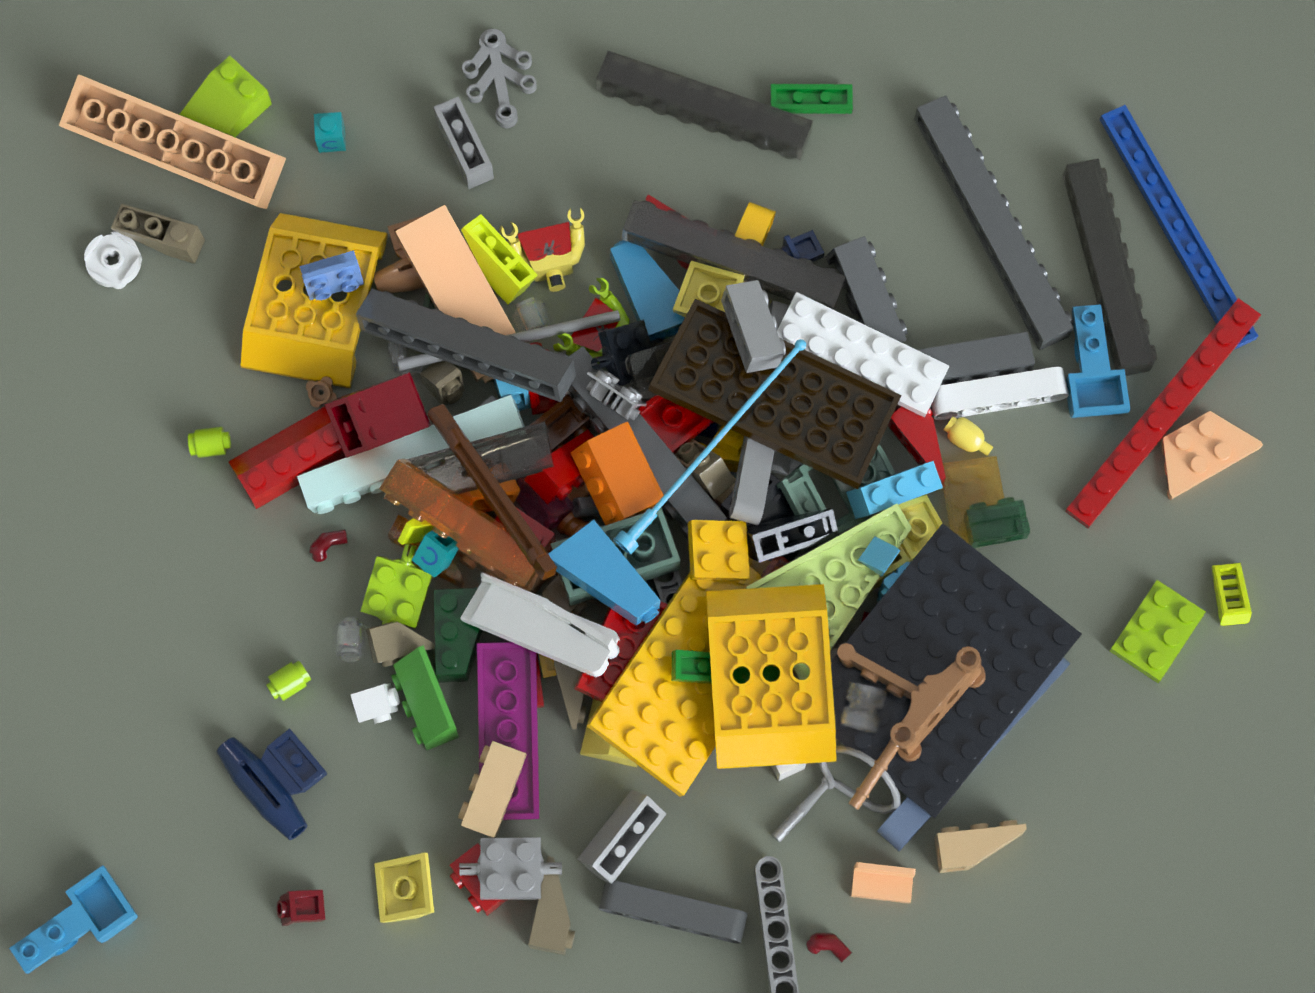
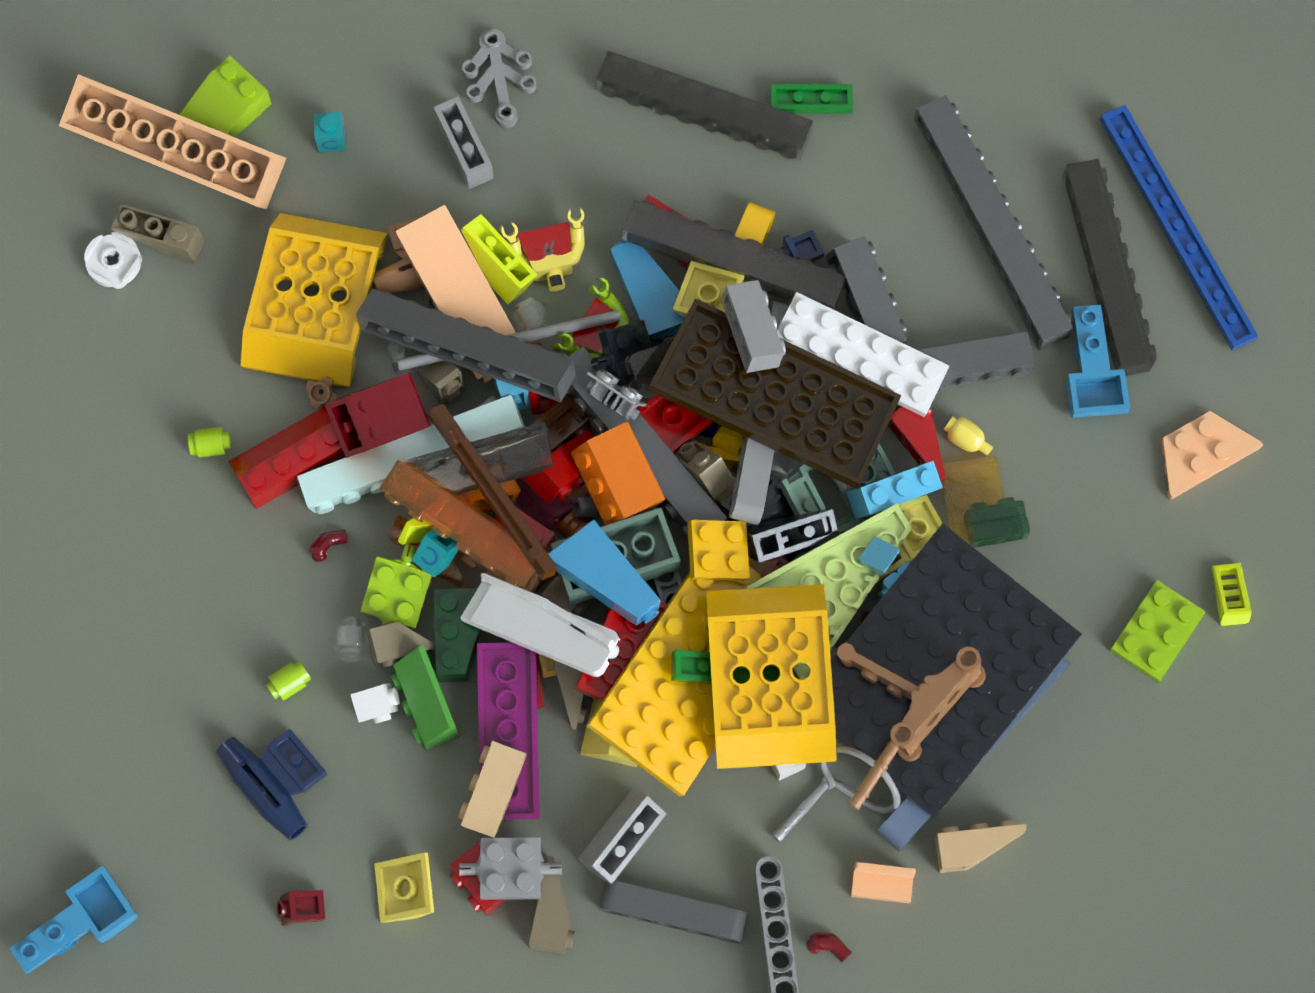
(332, 276): medium blue bracket -> none
(627, 540): medium azure piece -> none
(863, 707): clear wheel -> none
(999, 393): white beam -> none
(1163, 413): red plate -> none

